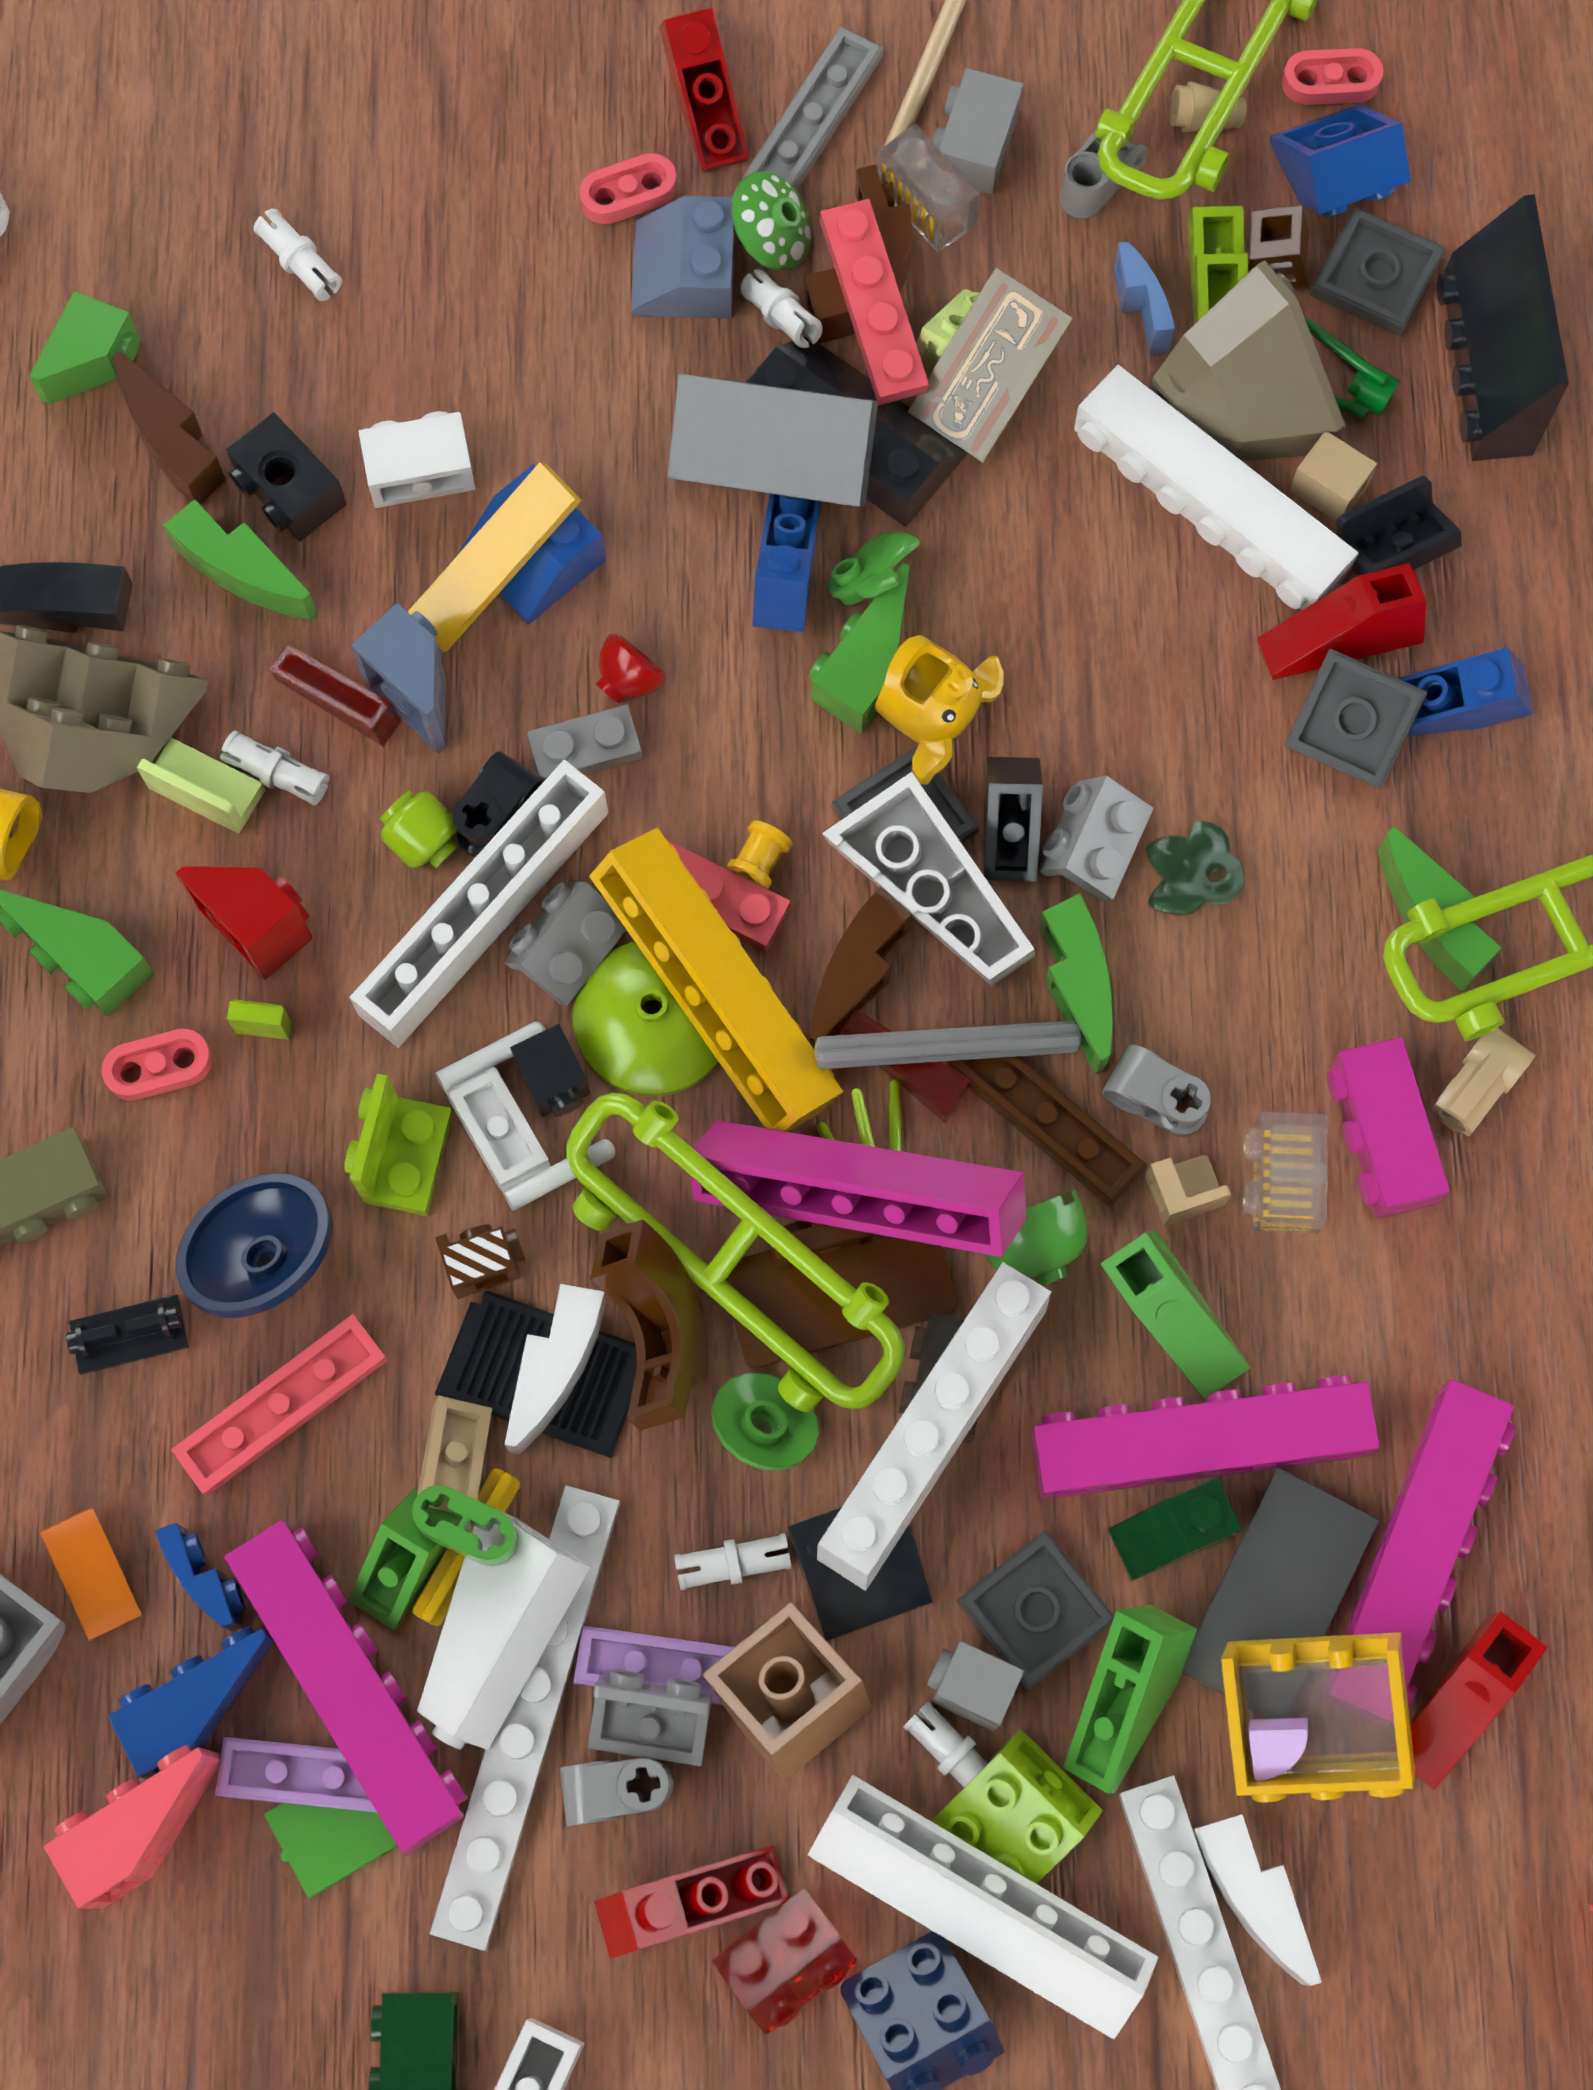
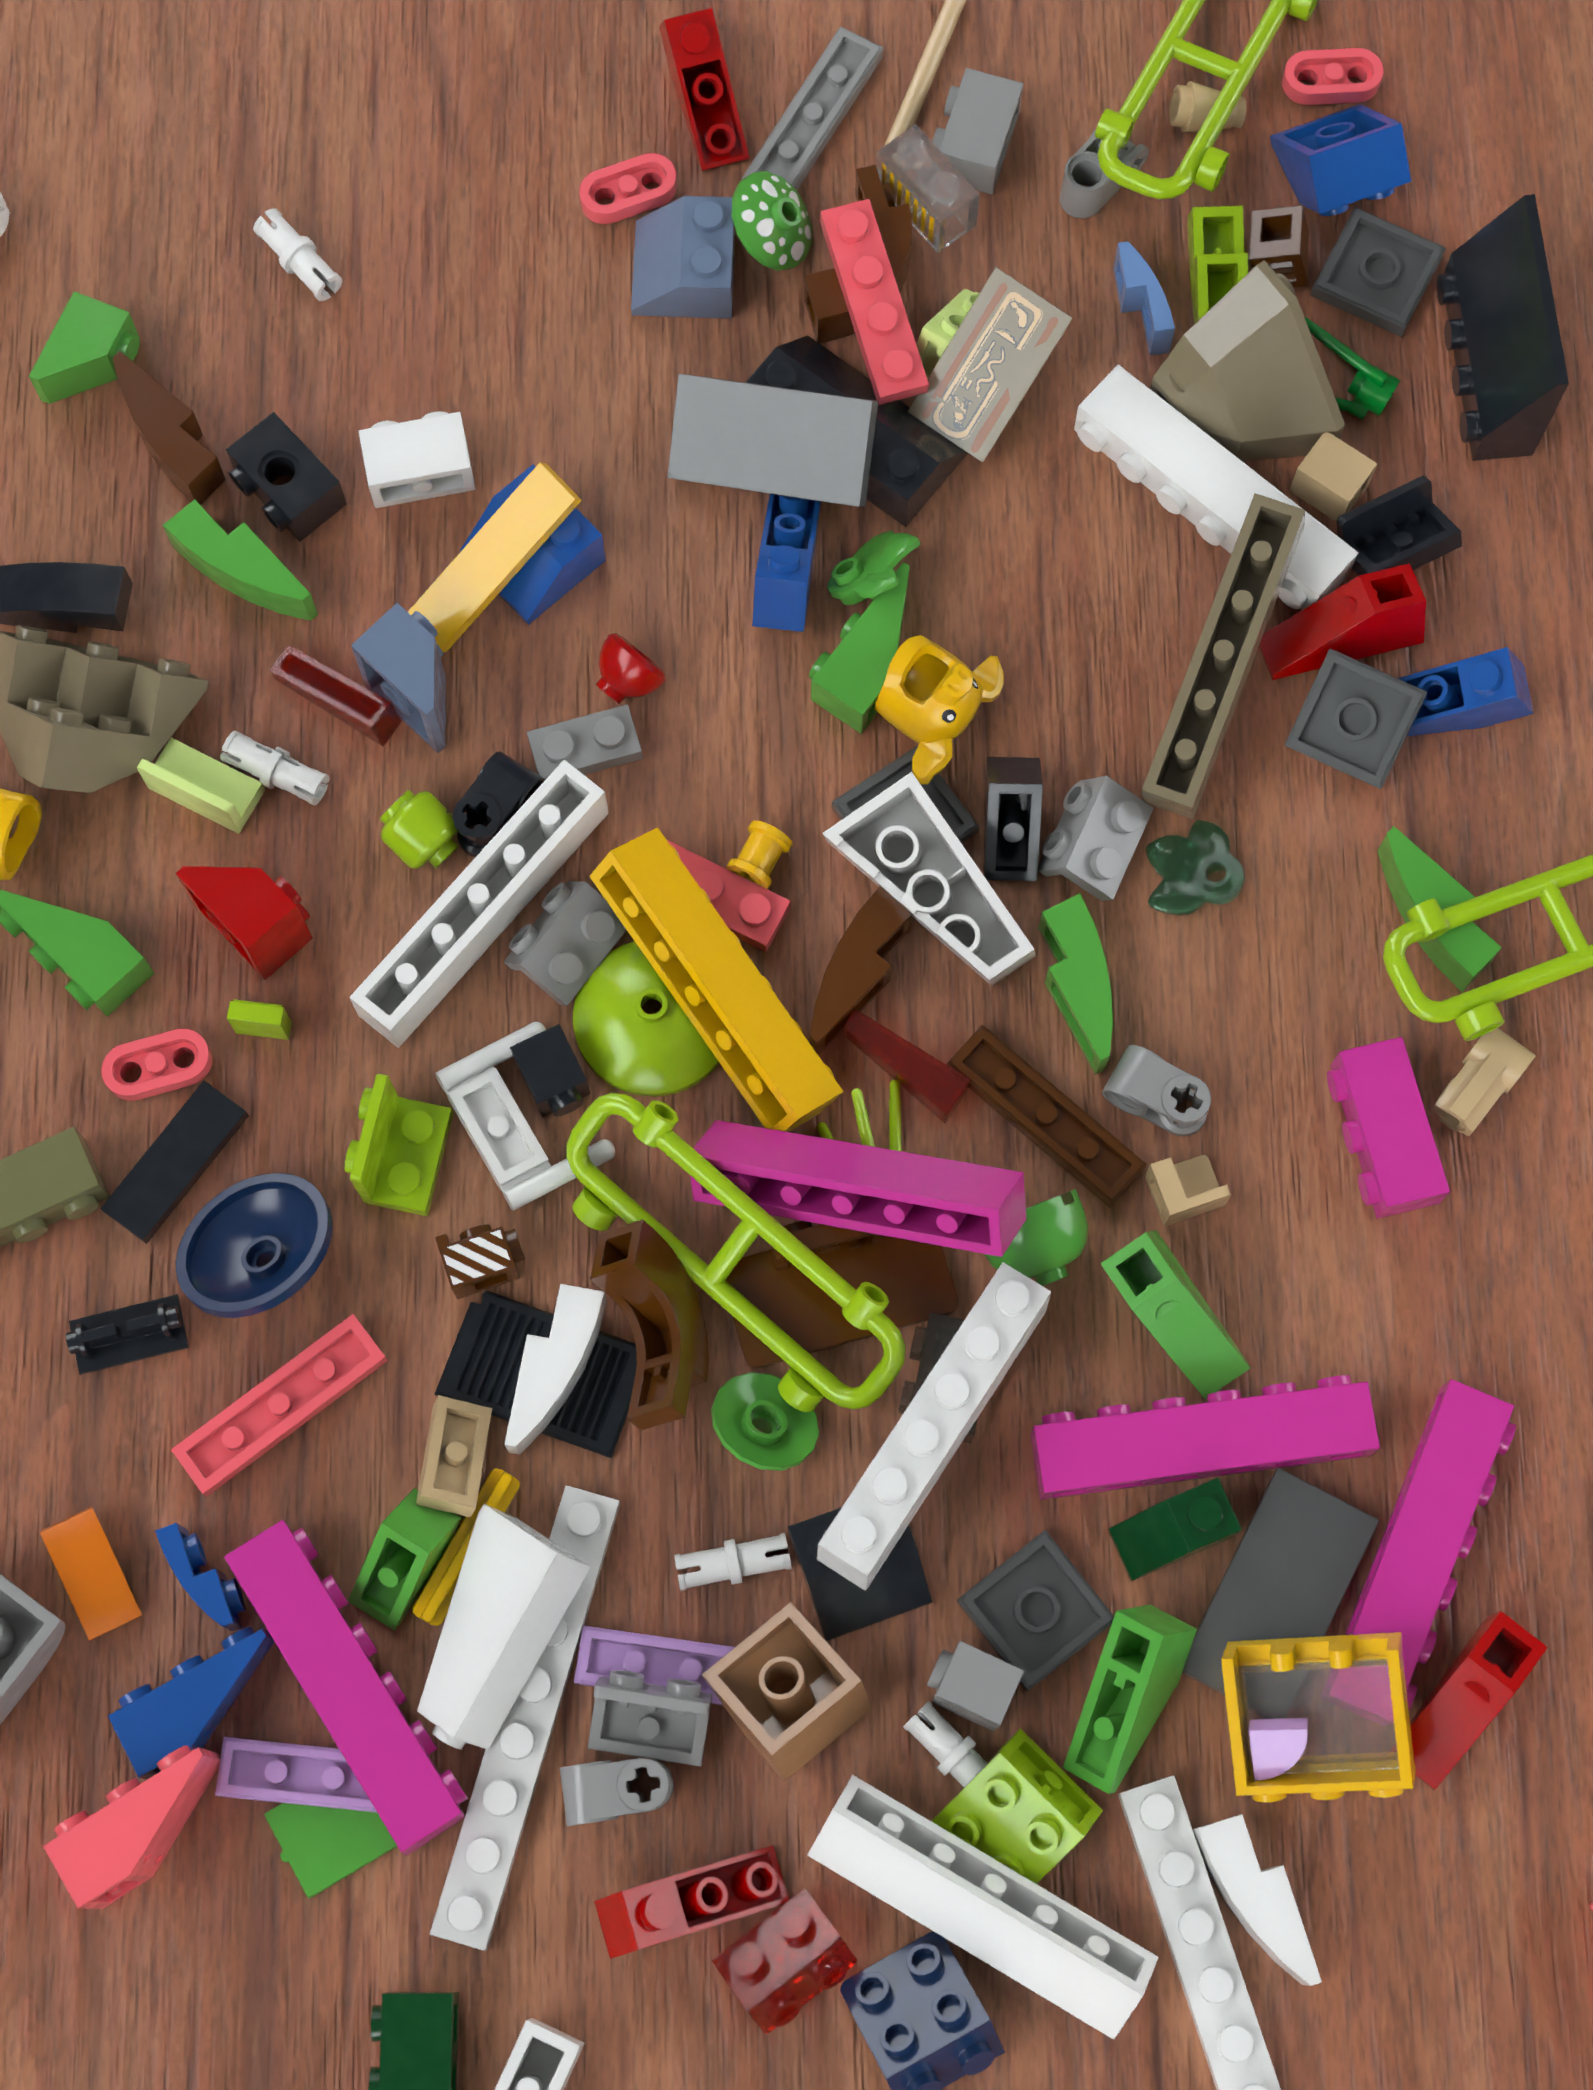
(174, 1162): none -> black tile
(458, 1537): bright green beam -> none
(781, 308): white pin -> none
(947, 1044): light grey axle -> none
(1223, 656): none -> dark tan brick
(1287, 1172): clear brick -> none

